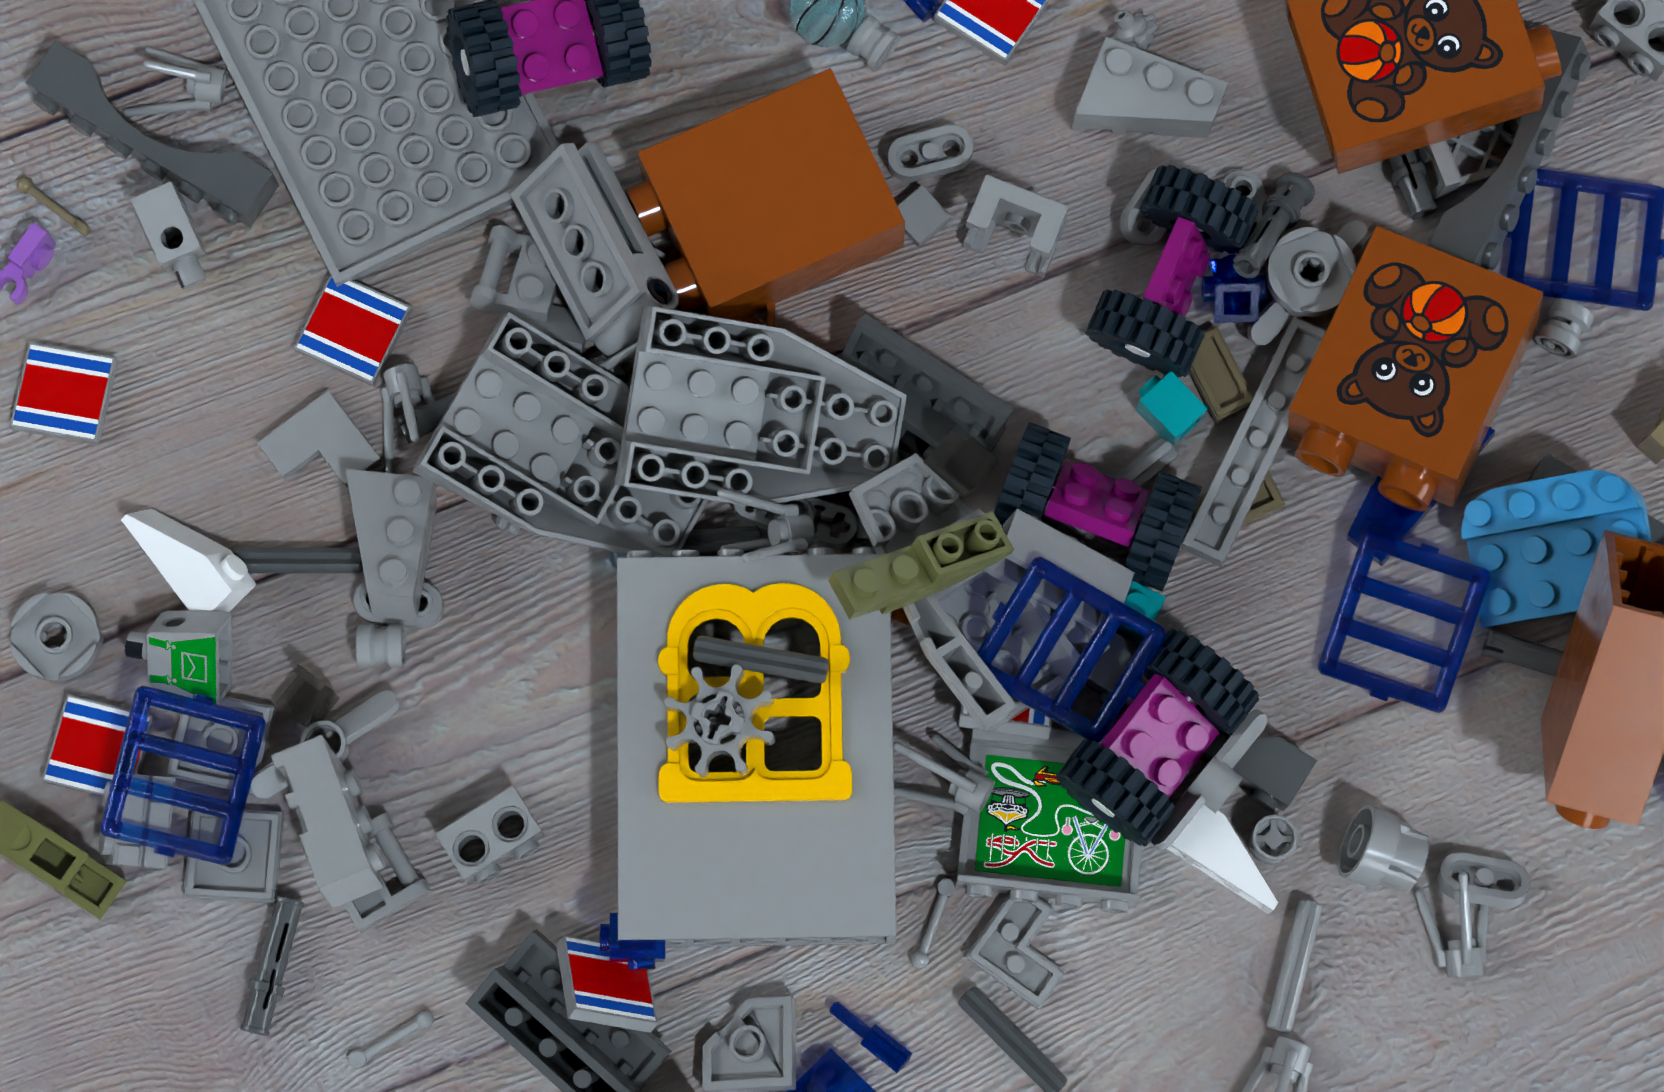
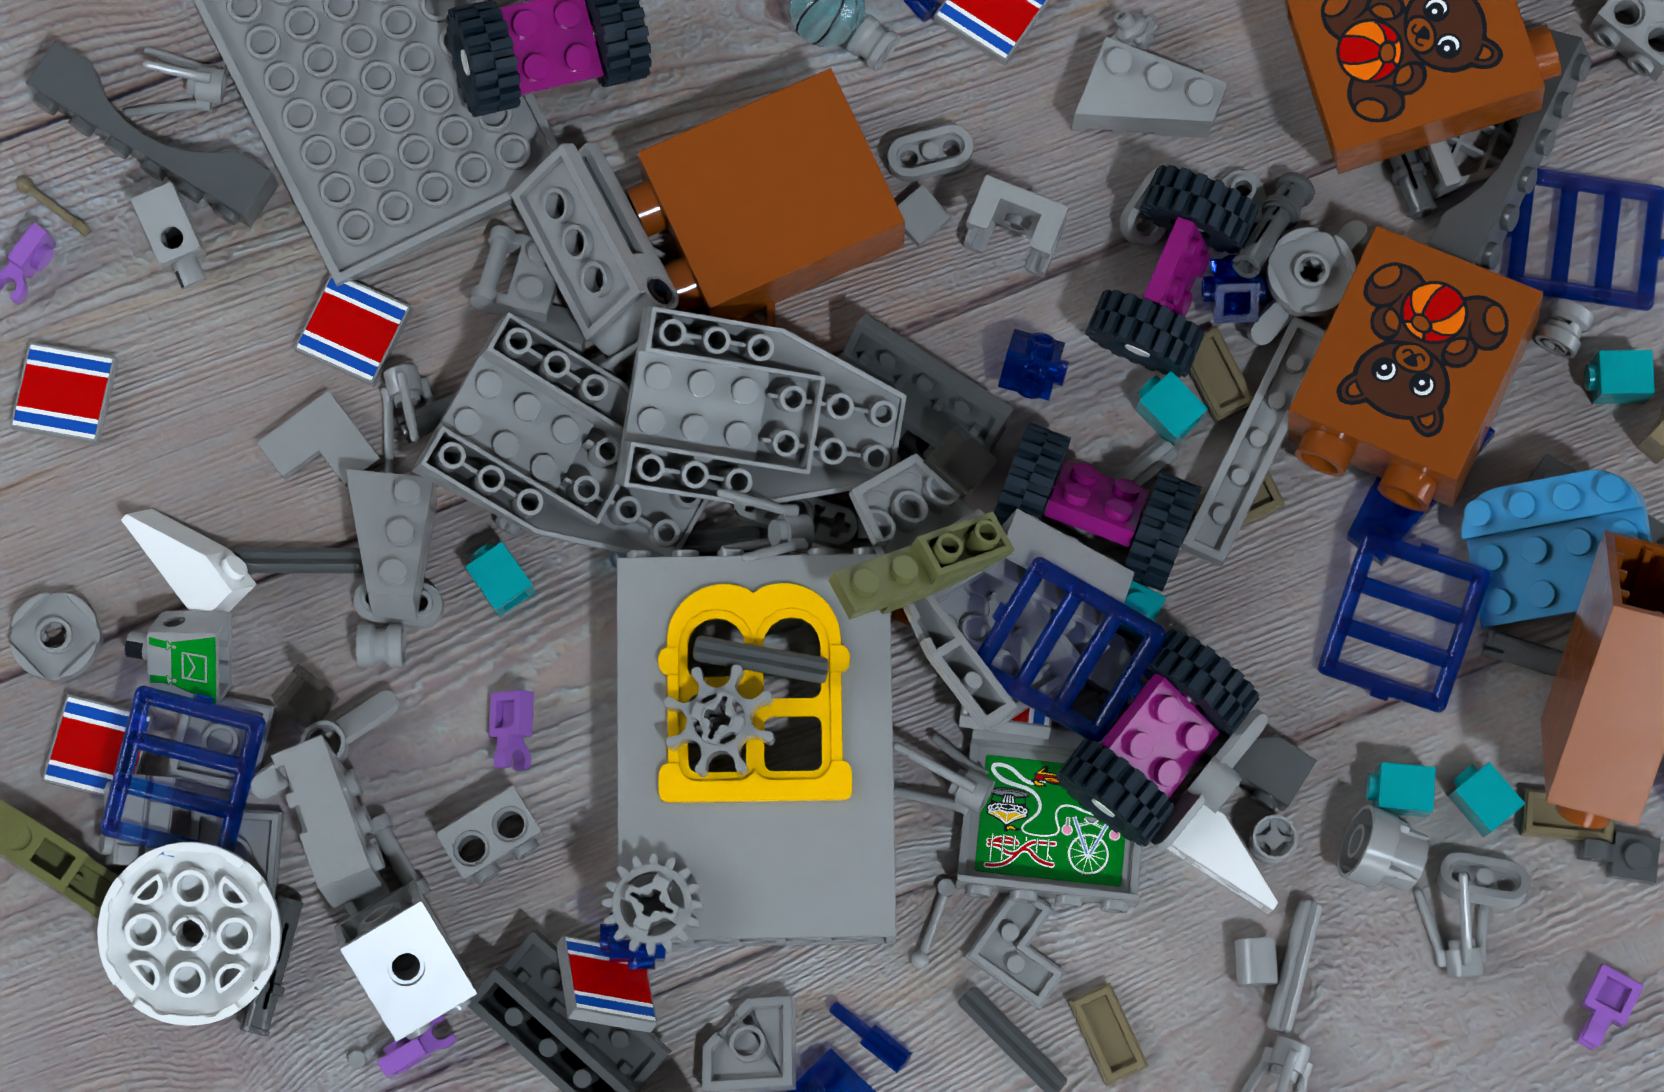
(145, 941): none -> white brick
(406, 1053): none -> medium lavender plate
(409, 989): none -> brick
(499, 578): none -> teal brick
(509, 722): none -> medium lavender plate
(661, 885): none -> light grey gear
(1033, 365): none -> clear blue brick
(1108, 1034): none -> dark tan tile
(1256, 962): none -> light grey beam
(1402, 789): none -> teal brick
(1485, 797): none -> teal brick
(1543, 821): none -> dark tan tile
(1610, 1000): none -> medium lavender plate
(1620, 377): none -> teal brick
(1628, 857): none -> dark grey plate

